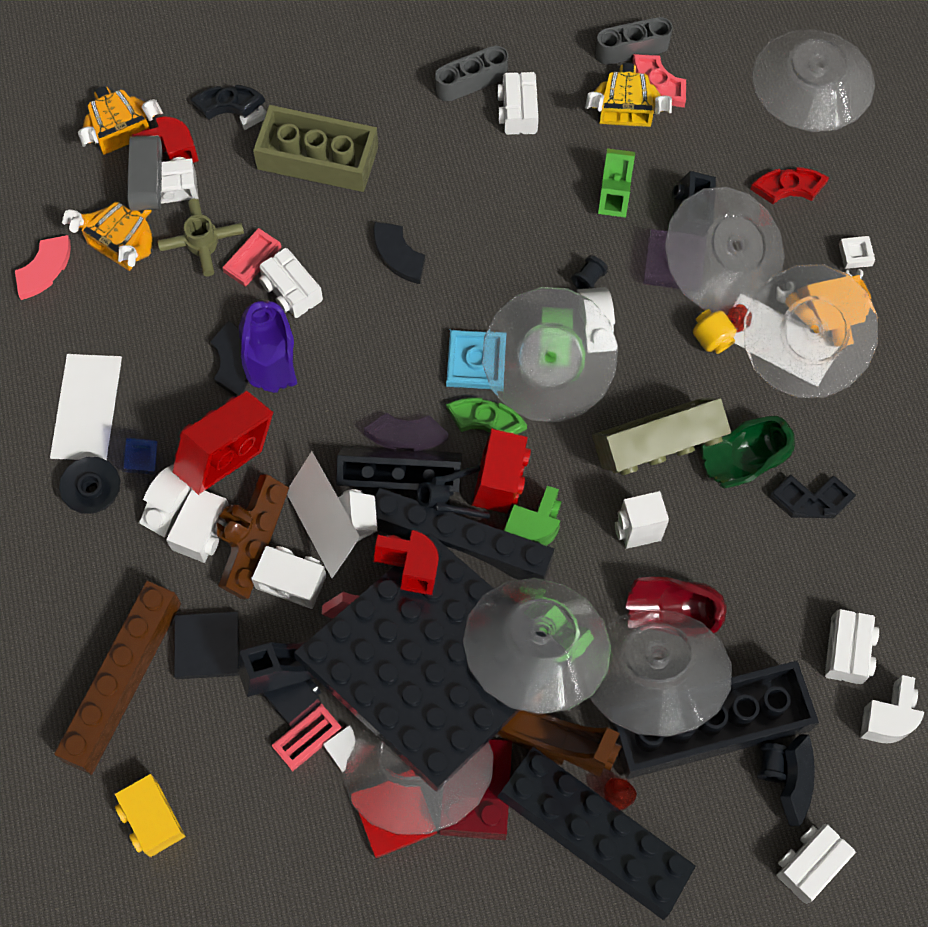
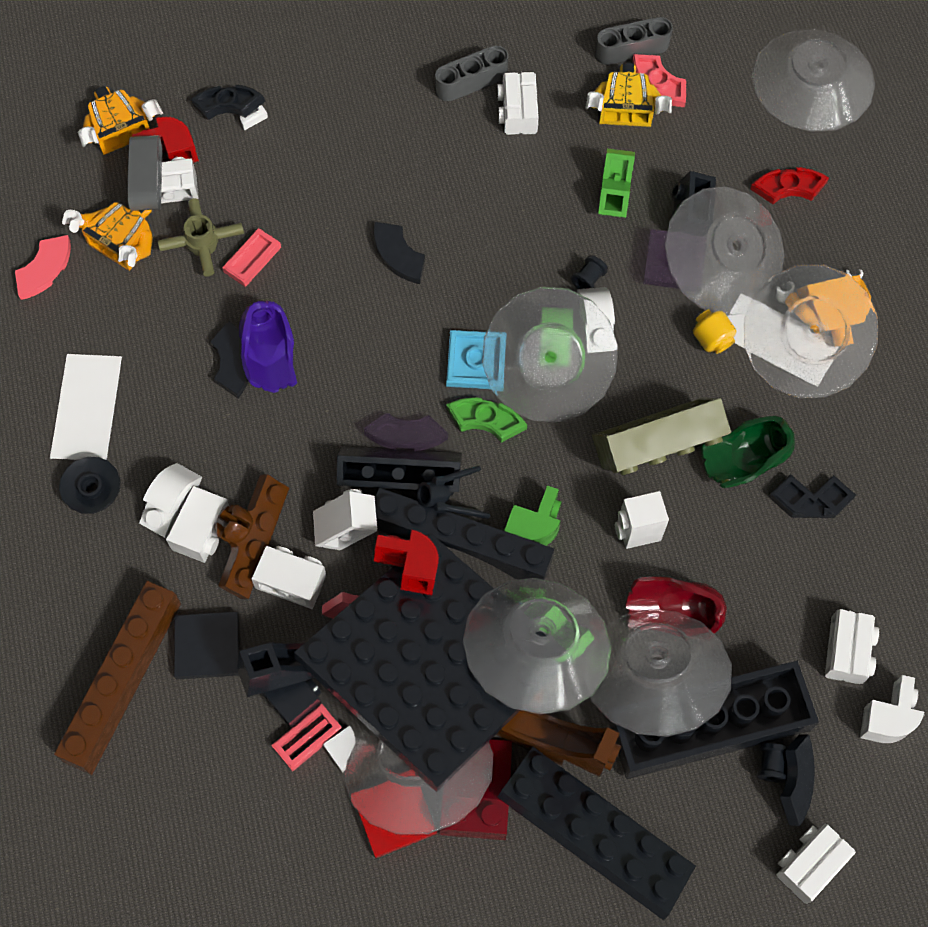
(139, 456): clear blue brick -> none
(149, 816): yellow brick -> none
(222, 441): red brick -> none
(290, 282): white brick -> none
(316, 148): olive brick -> none
(322, 515): white sticker -> none
(501, 471): red brick -> none
(619, 793): clear red plate -> none
(737, 316): clear red plate -> none
(856, 252): white plate -> none

